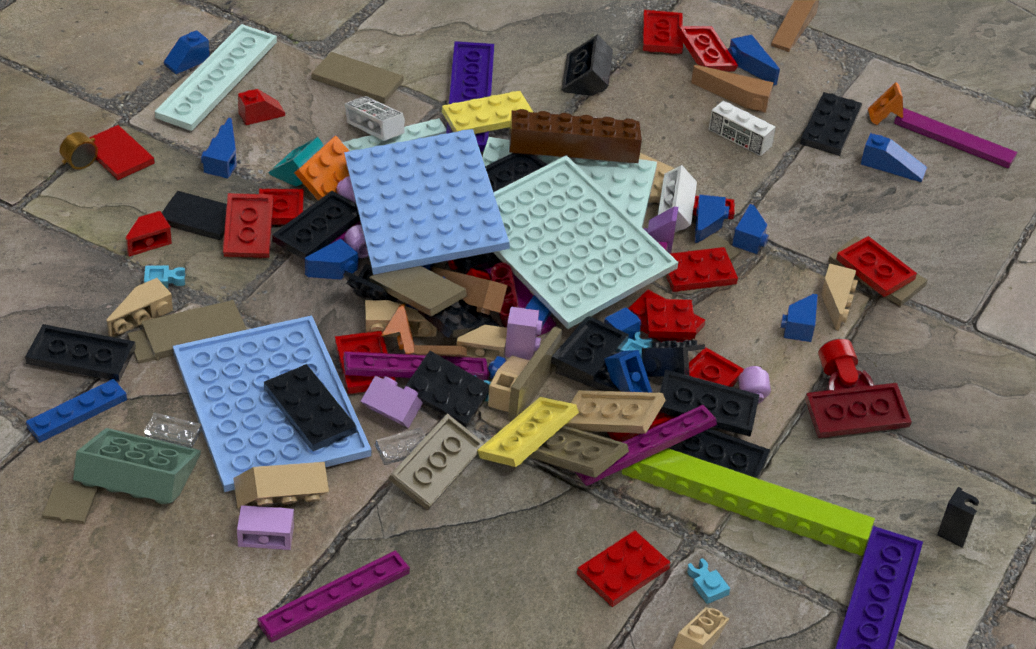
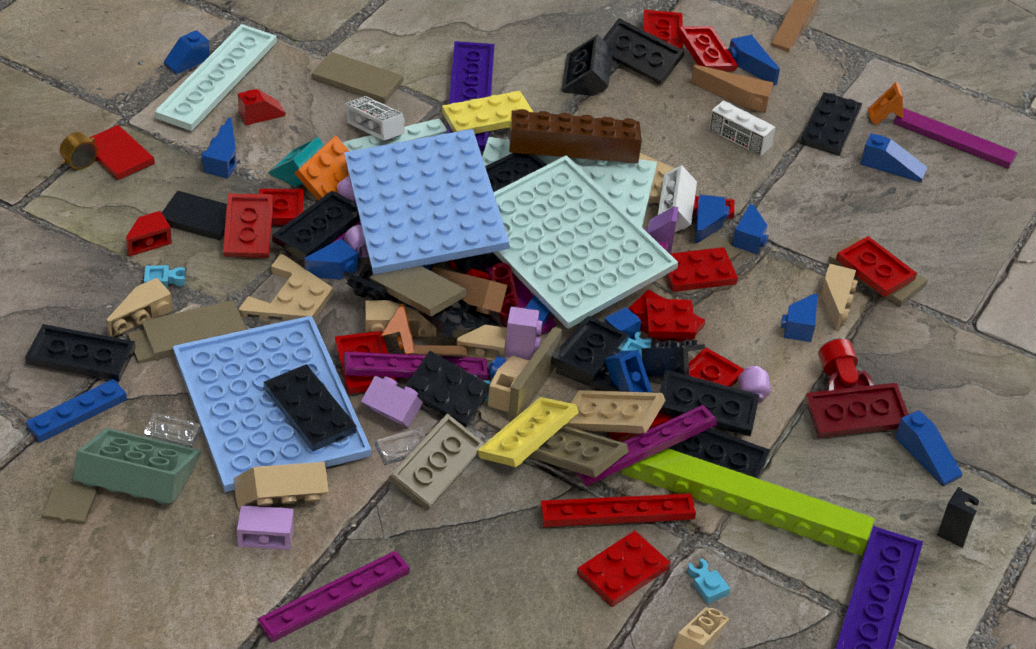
(298, 298): none -> tan wing
(617, 510): none -> red plate
(642, 51): none -> black plate
(927, 446): none -> blue slope

